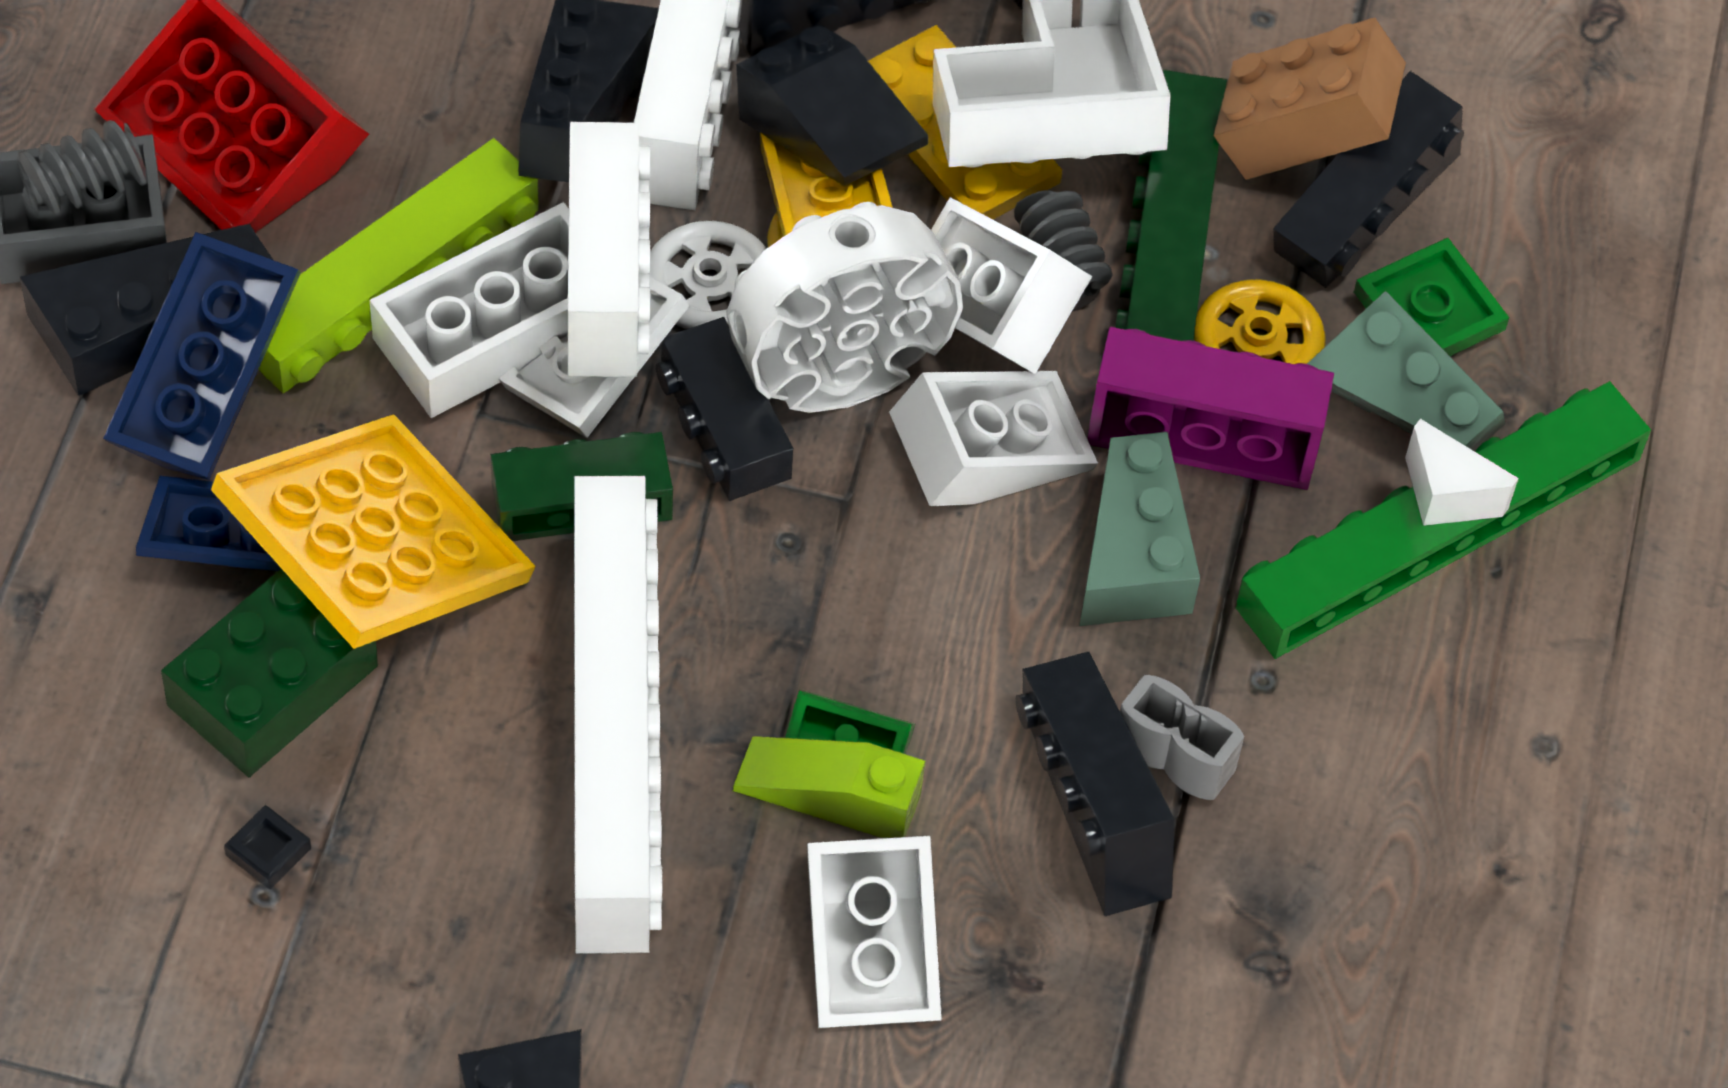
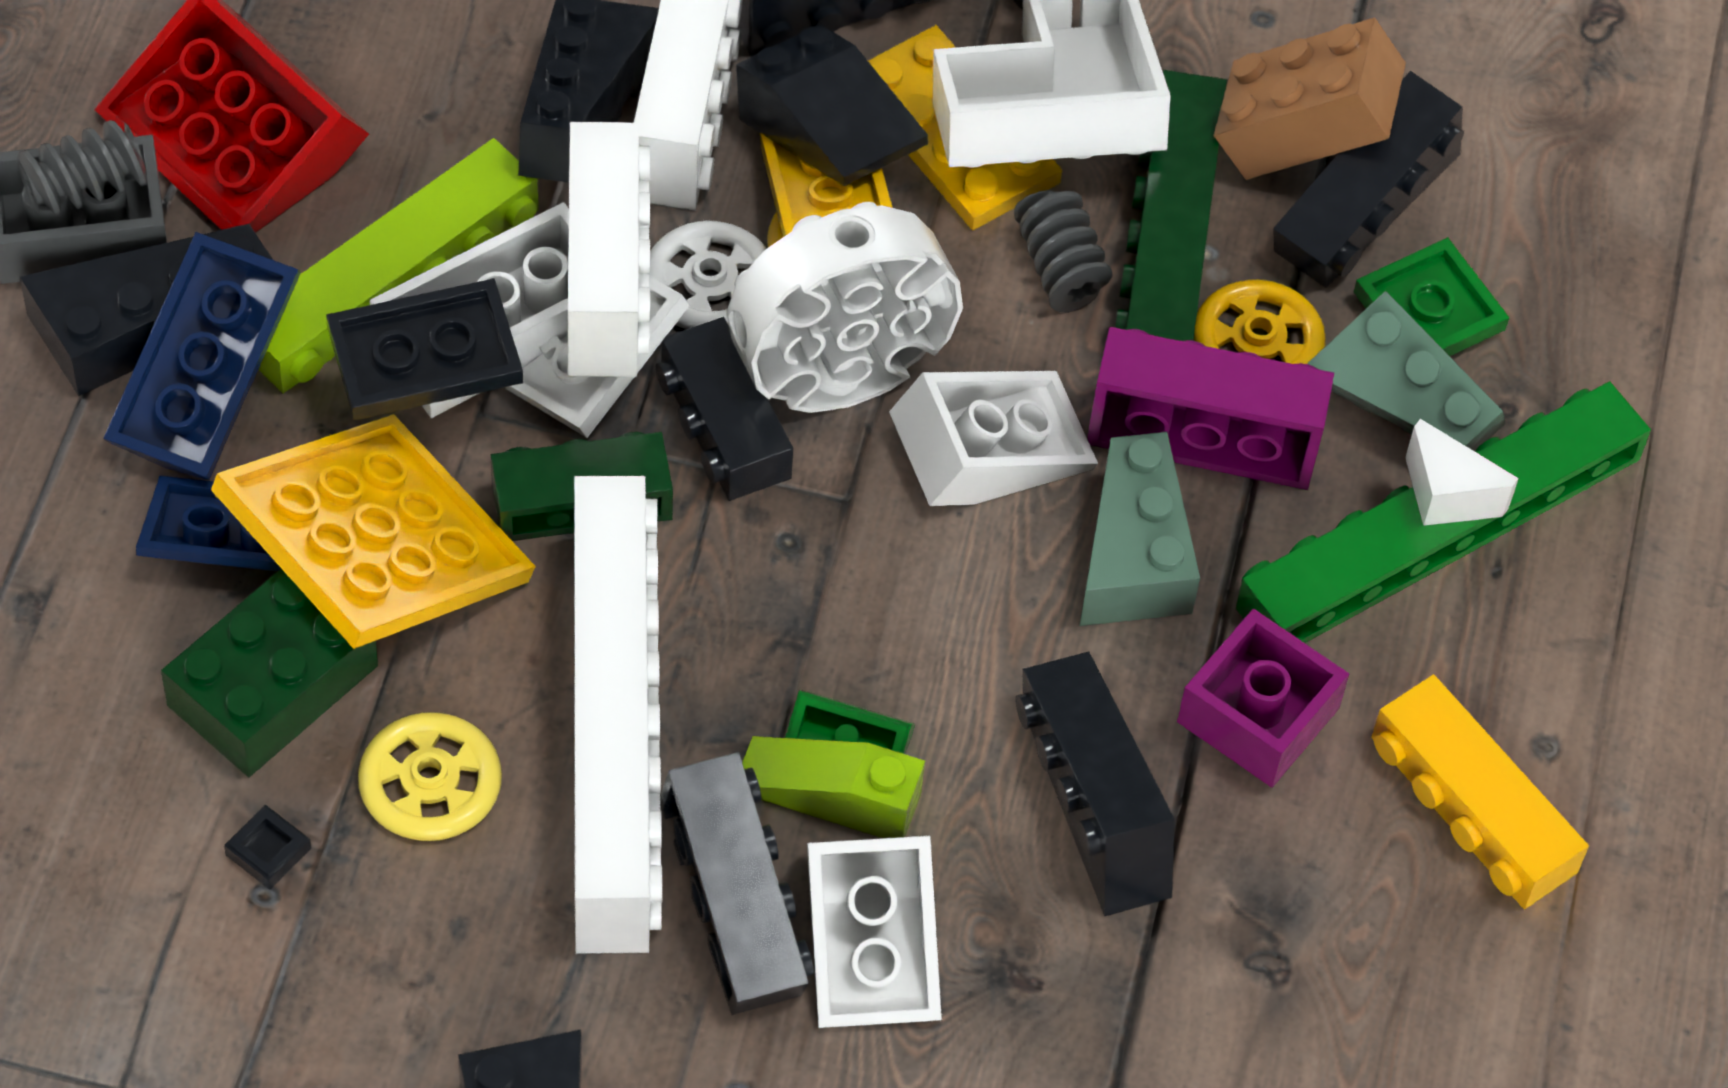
(423, 731): none -> light yellow plate
(424, 349): none -> black plate
(736, 882): none -> wedge
(1010, 286): white slope -> none
(1188, 741): light grey brick -> none
(1262, 697): none -> magenta brick
(1478, 792): none -> yellow brick

